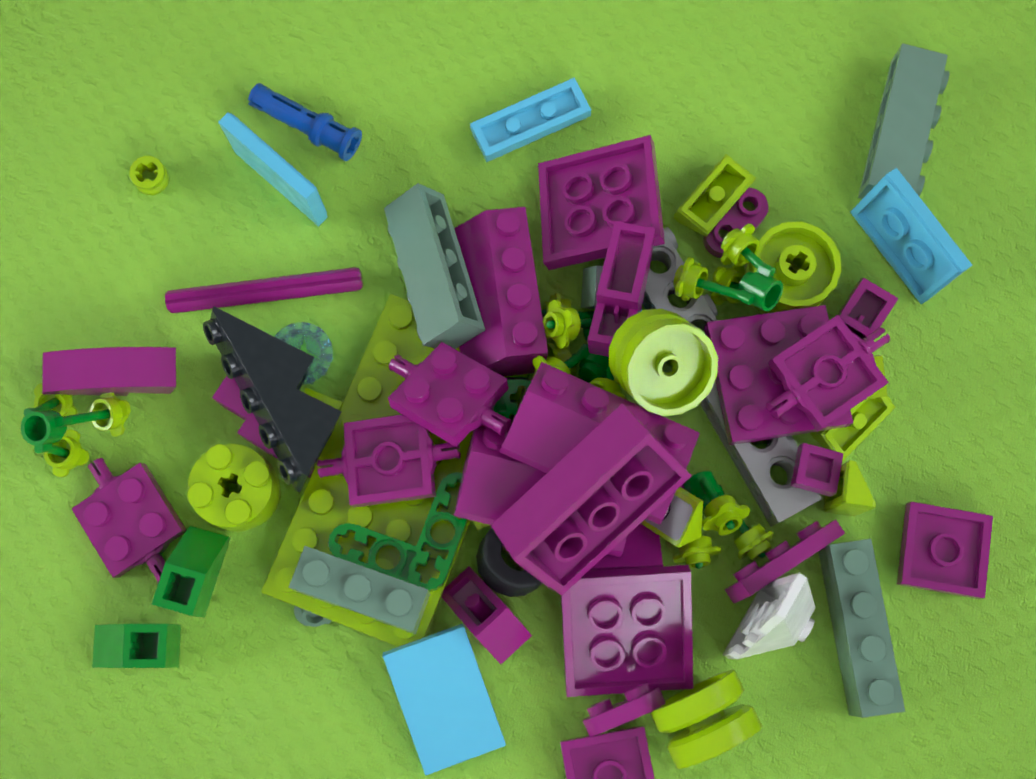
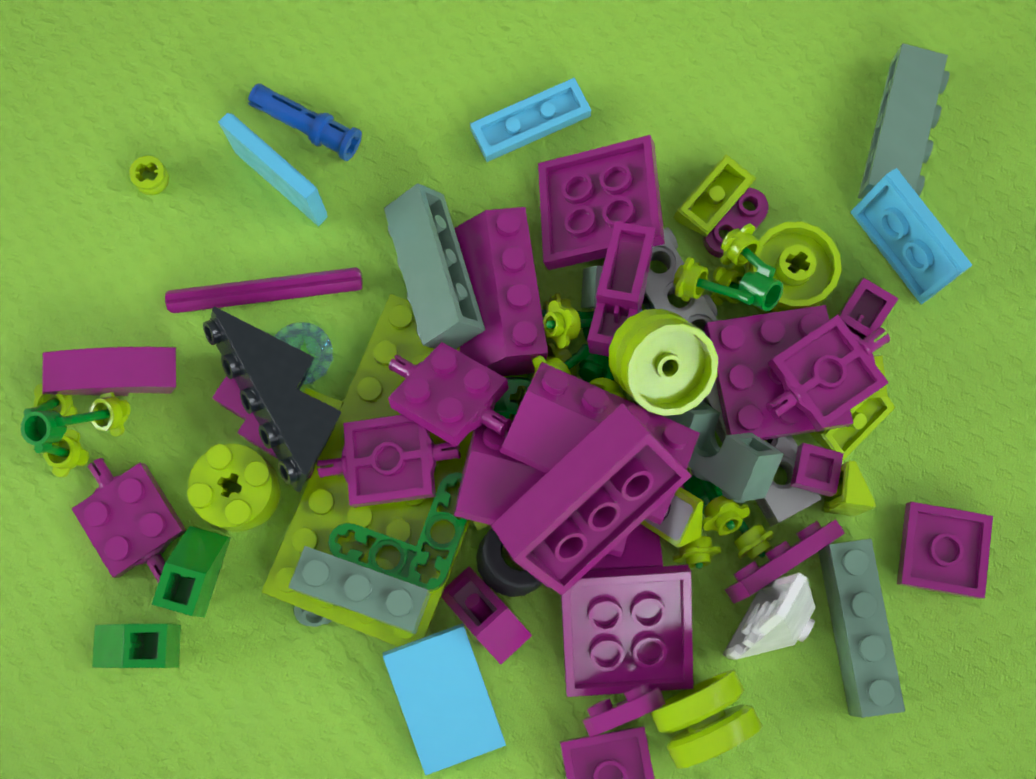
(741, 466): none -> sand green arch

